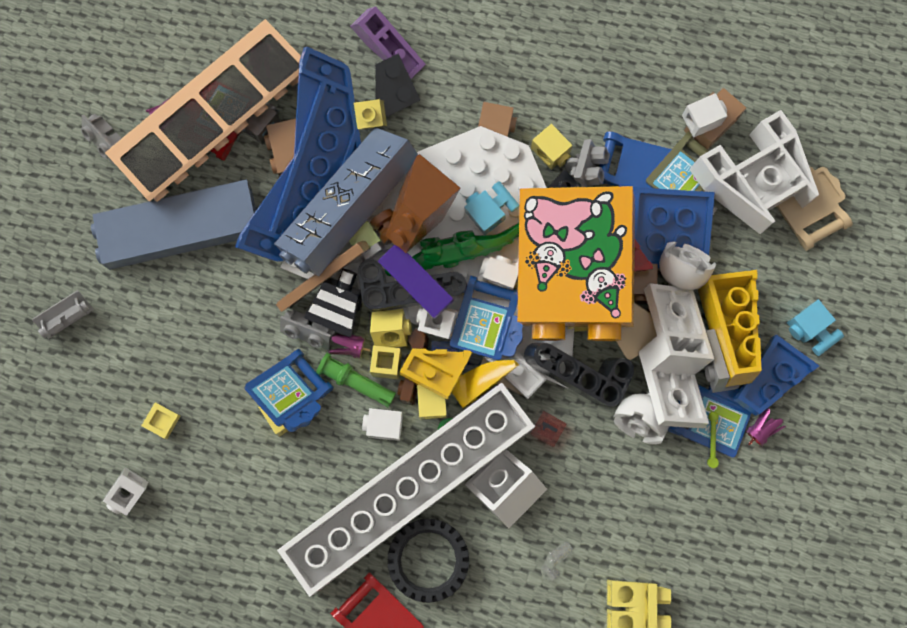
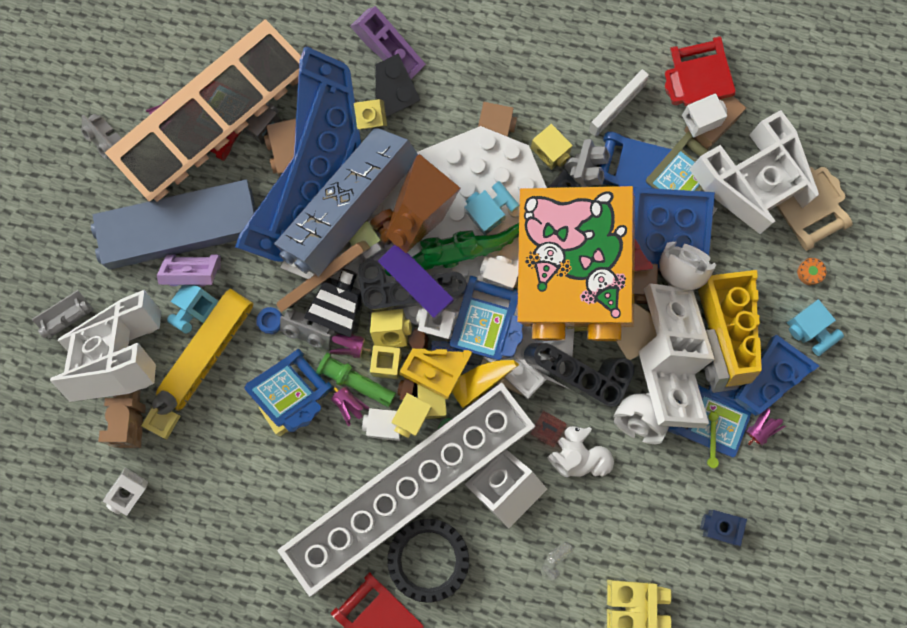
(99, 353): none -> white wedge
(123, 421): none -> medium nougat hips
(164, 402): none -> dark grey hinge
(188, 270): none -> lavender plate
(192, 303): none -> medium azure brick
(205, 346): none -> yellow beam
(269, 320): none -> blue tile
(345, 400): none -> flat silver piece
(410, 416): none -> light yellow brick
(576, 459): none -> white animal
(618, 103): none -> white tile
(699, 77): none -> red piece
(735, 530): none -> dark blue brick
(811, 271): none -> orange tile

